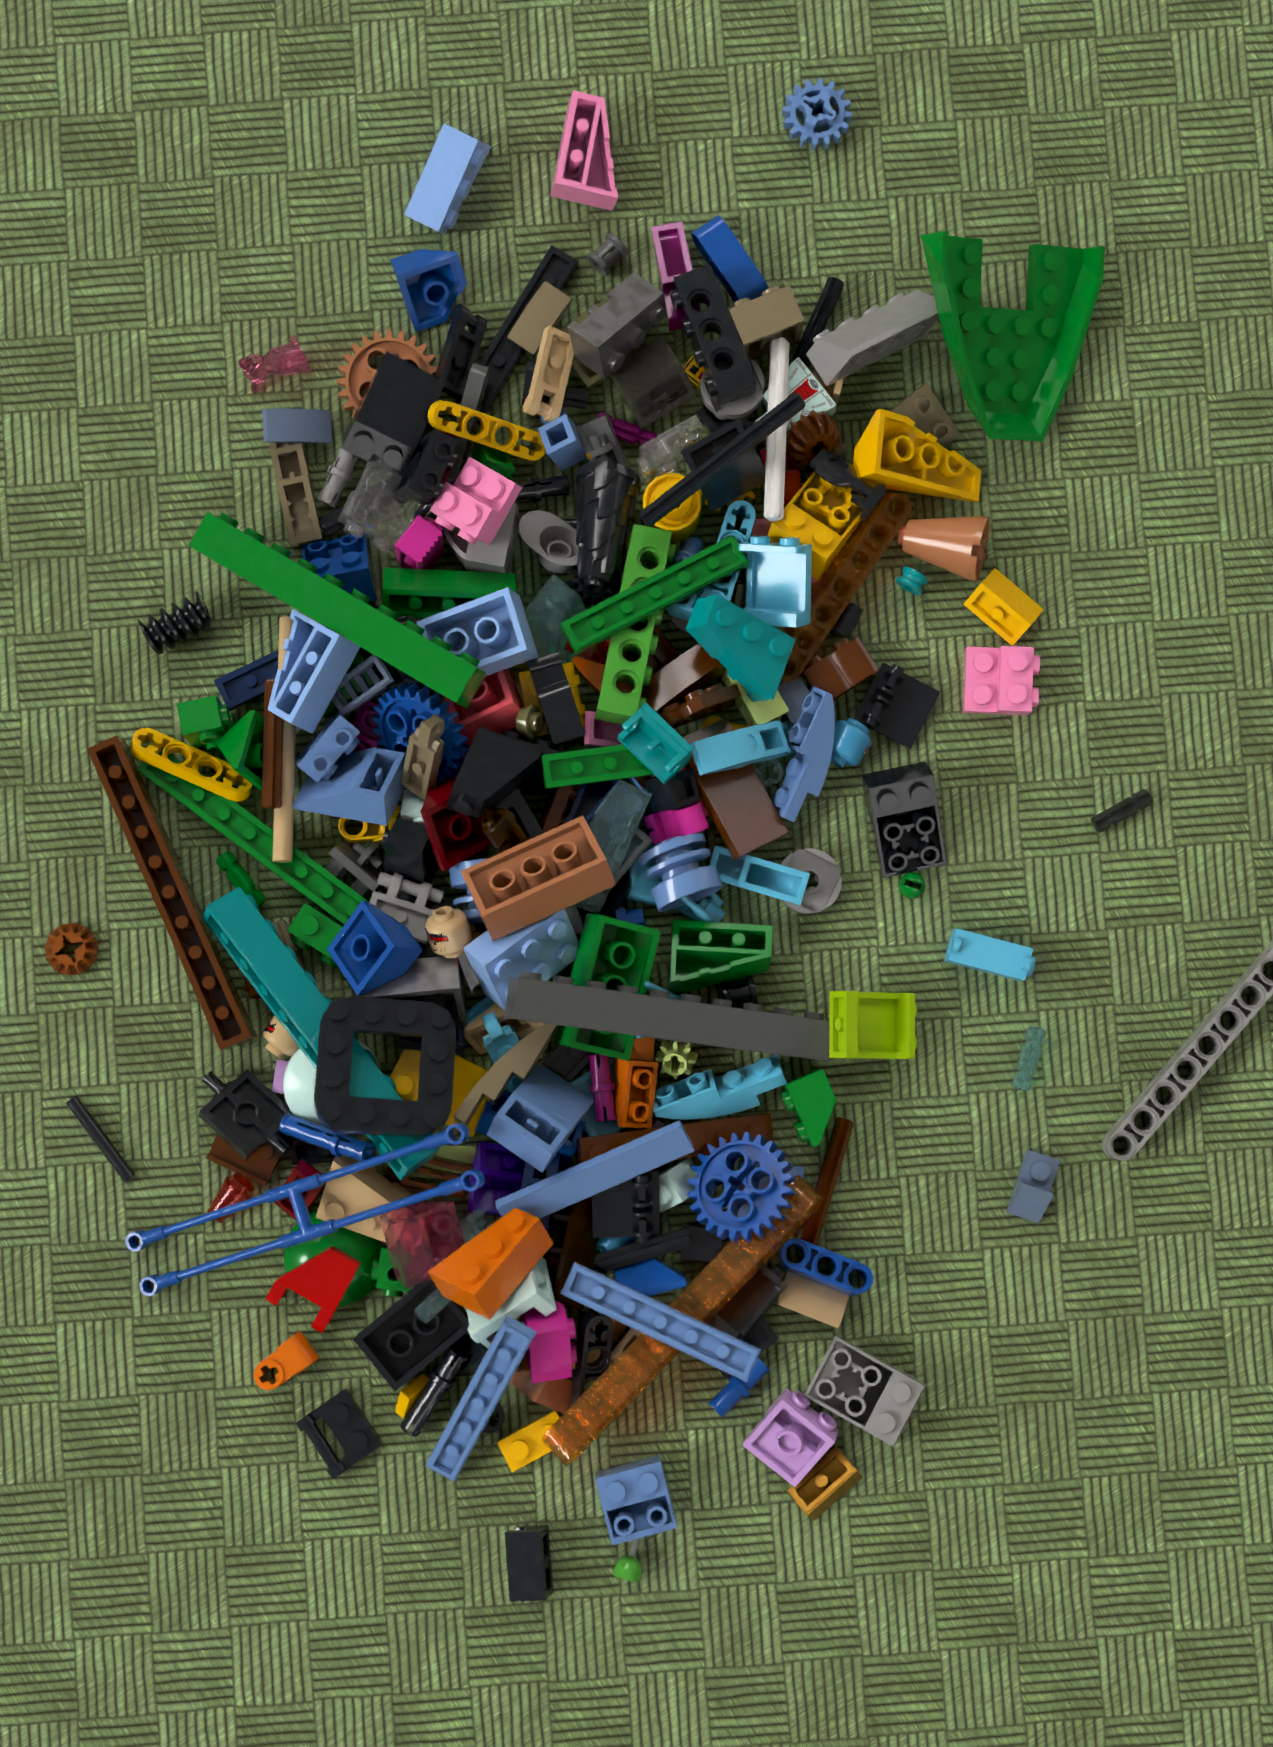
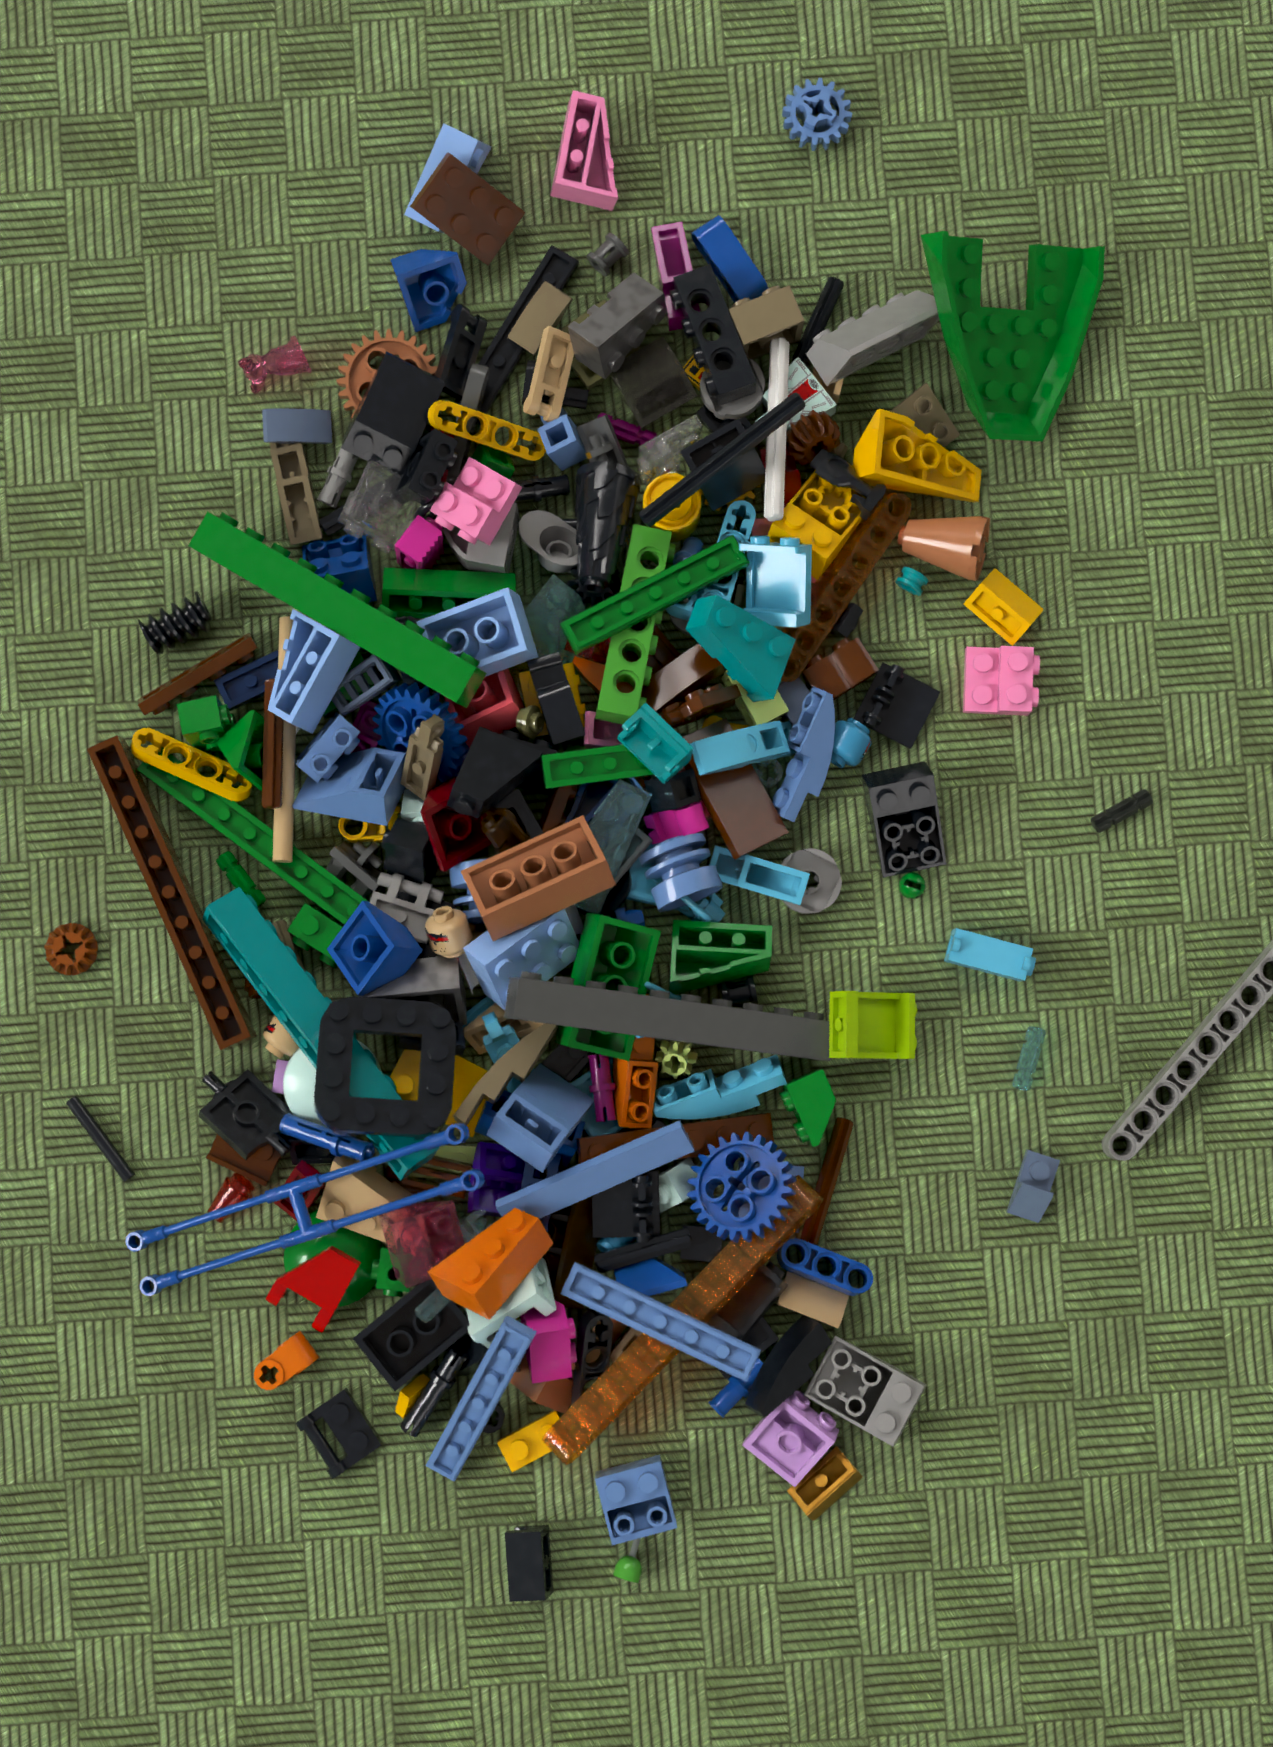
(186, 682): none -> reddish brown plate
(467, 209): none -> reddish brown plate
(787, 1365): none -> black slope

